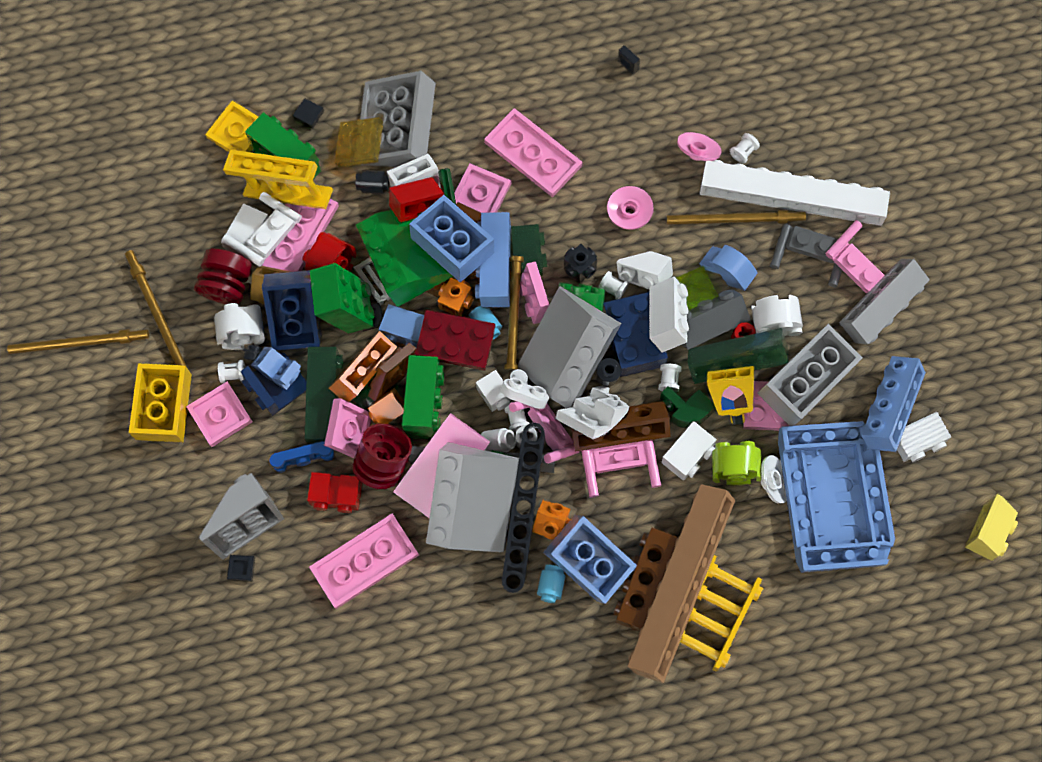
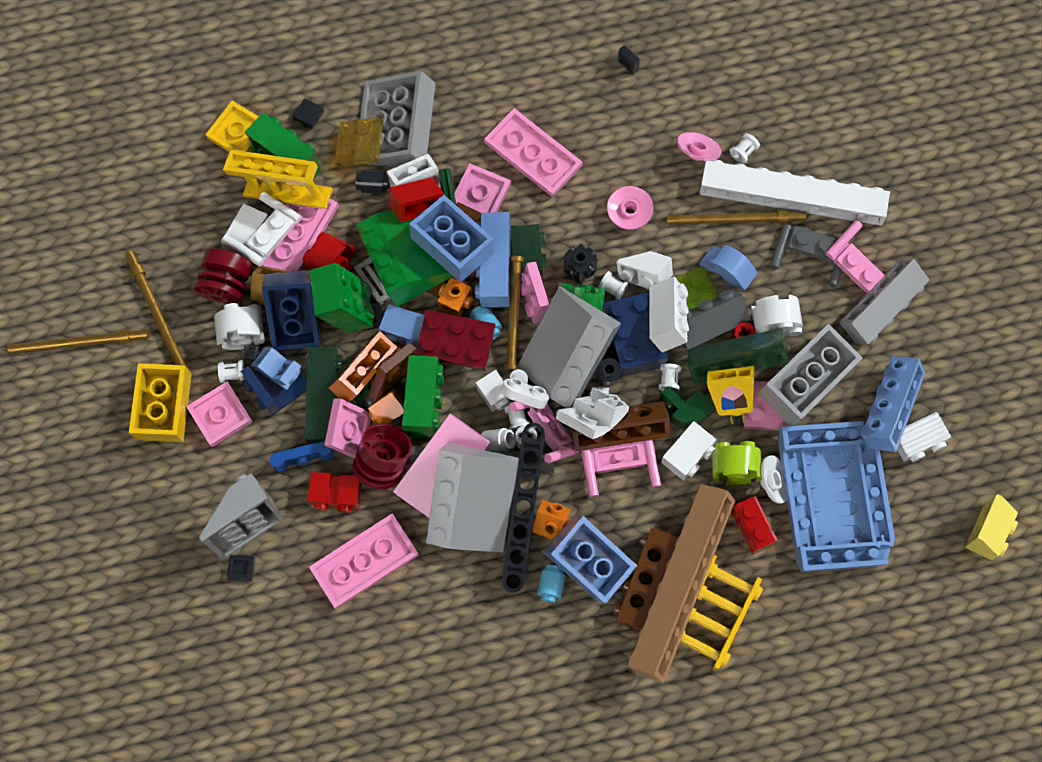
(753, 525): none -> red brick

